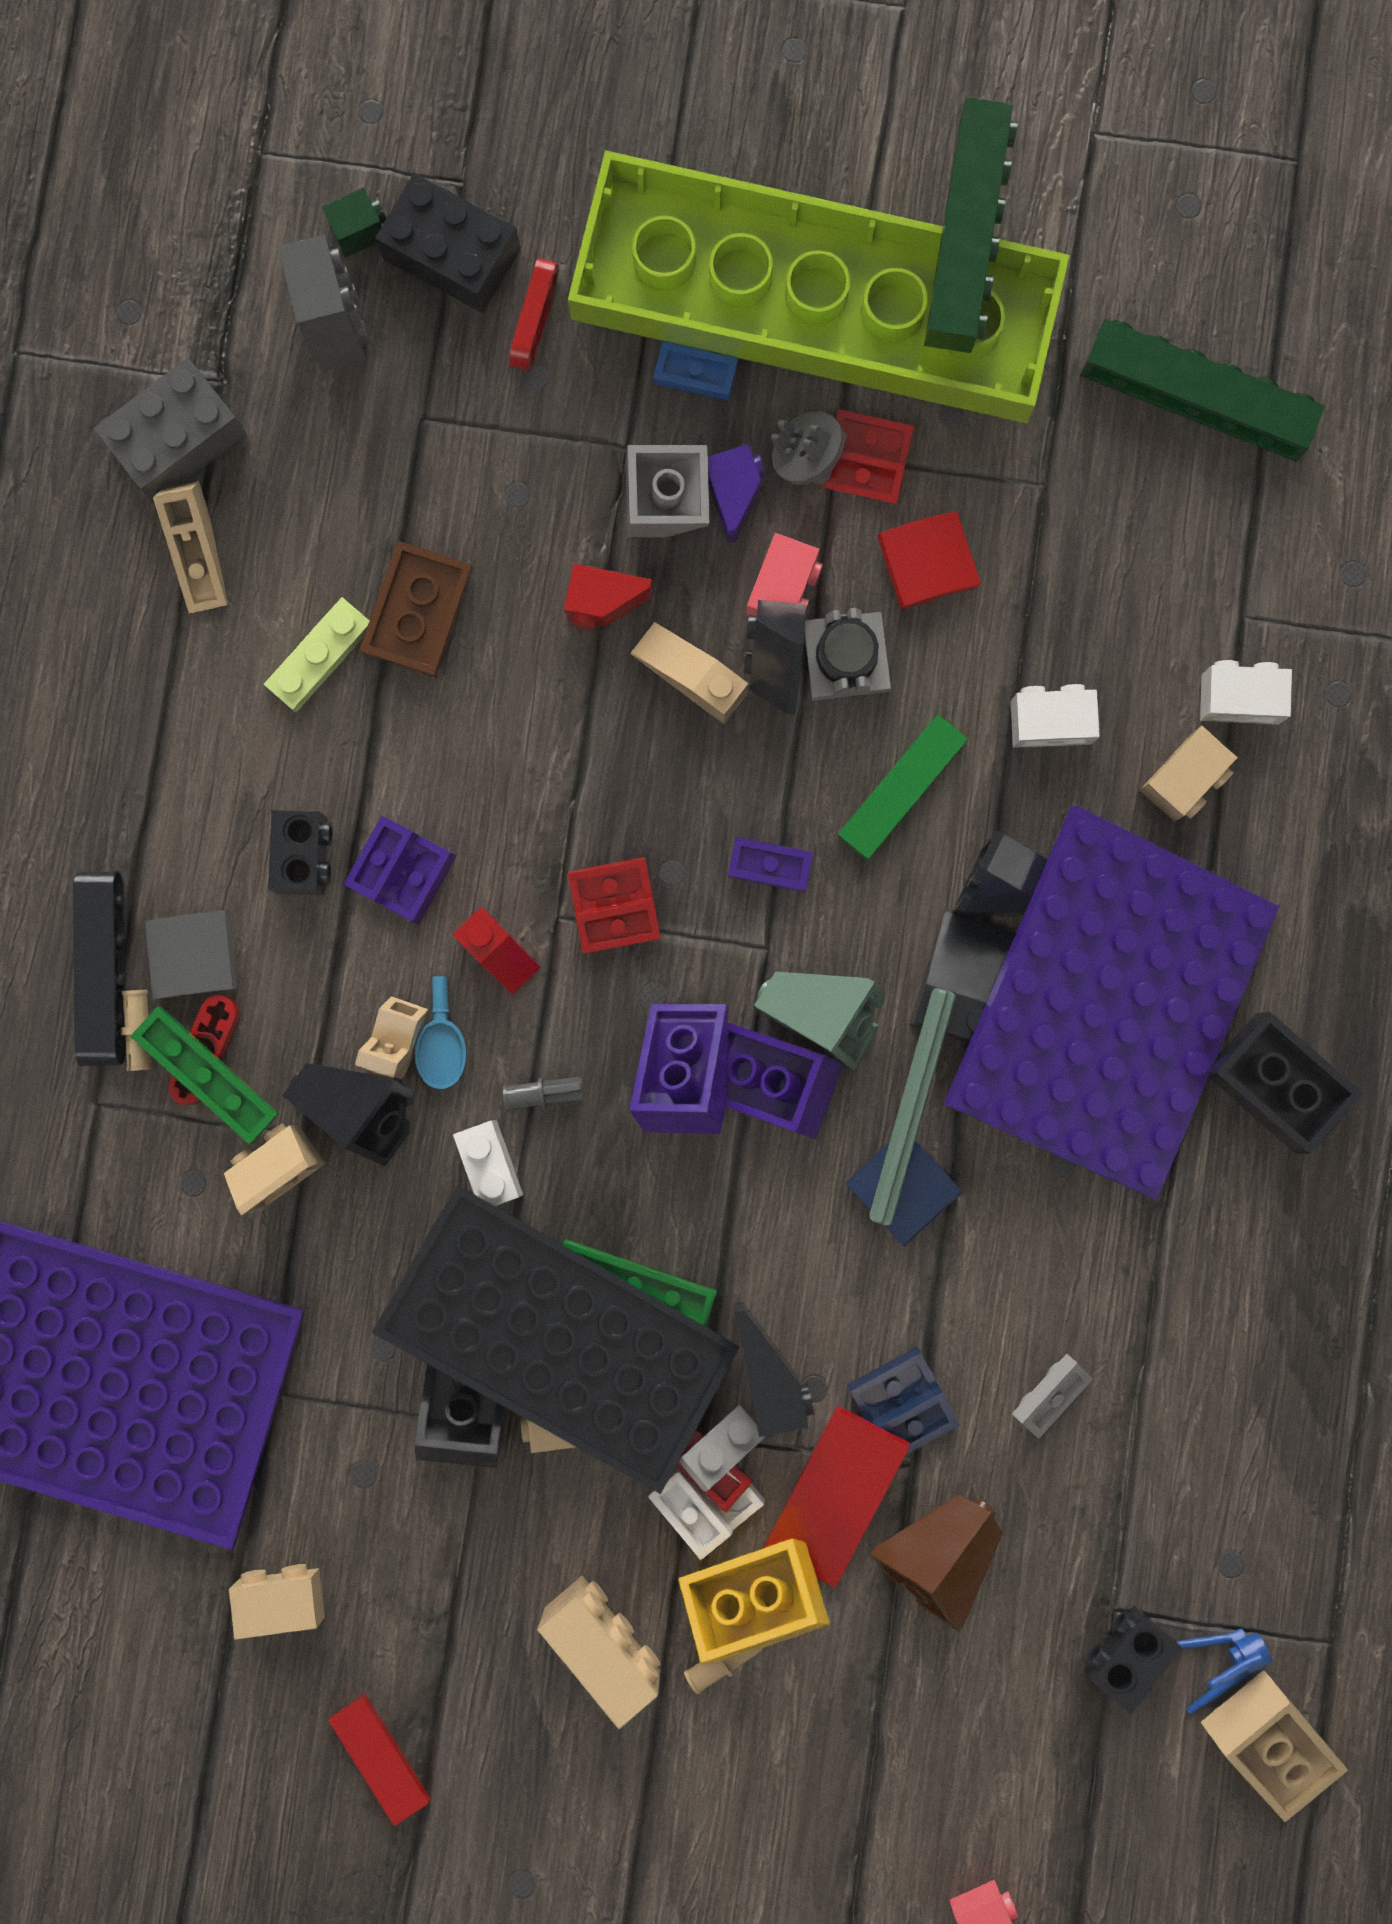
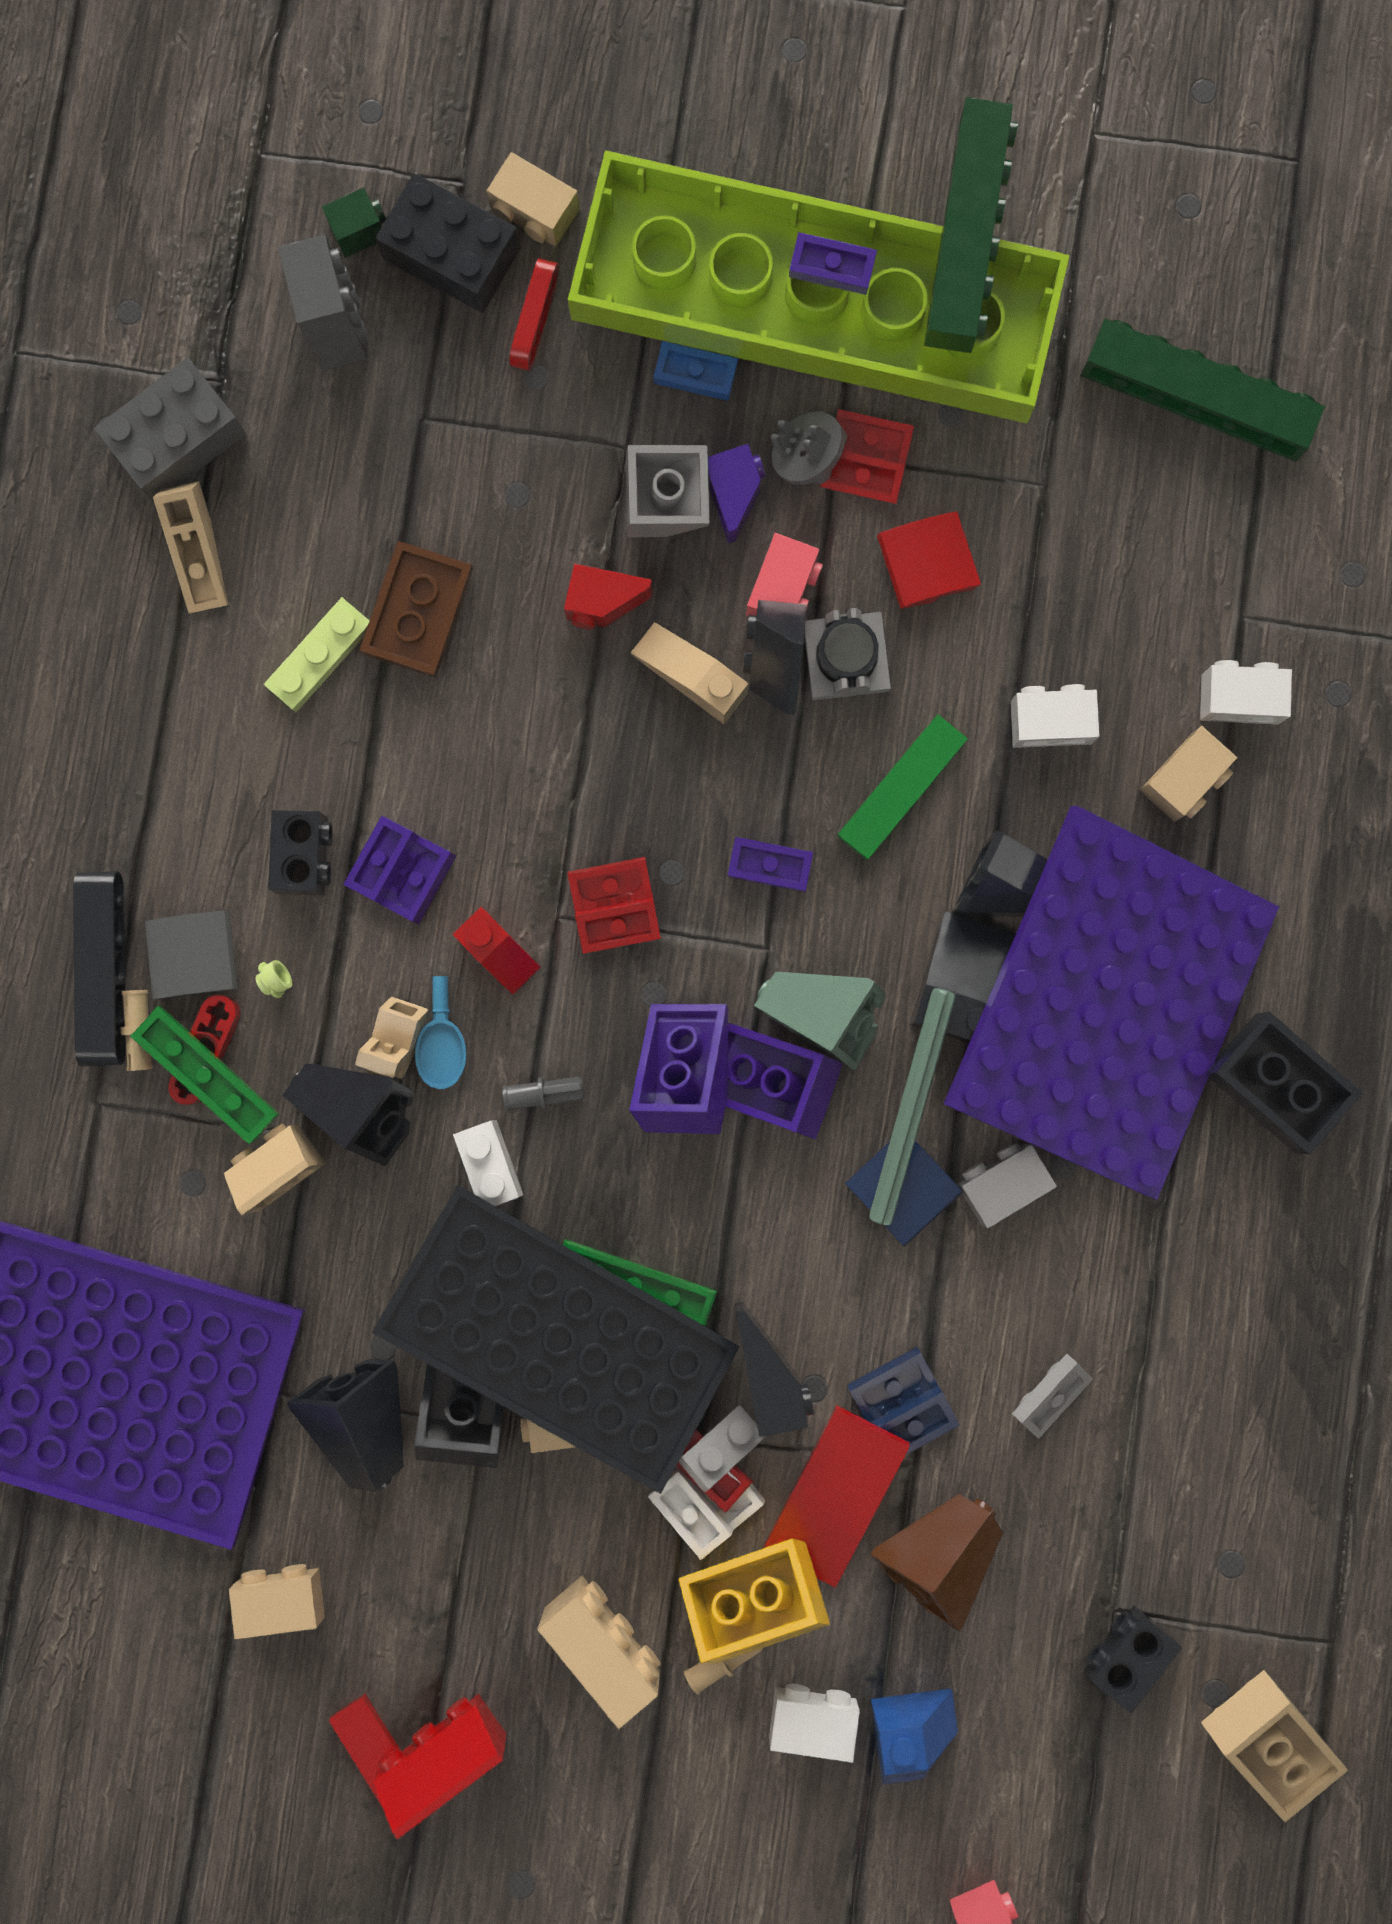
(273, 978): none -> yellowish green plate
(356, 1422): none -> black slope
(438, 1763): none -> red slope
(533, 200): none -> tan brick
(814, 1723): none -> white brick
(832, 263): none -> dark purple plate
(912, 1733): none -> blue slope
(1005, 1184): none -> light grey brick
(1247, 1656): blue plant -> none

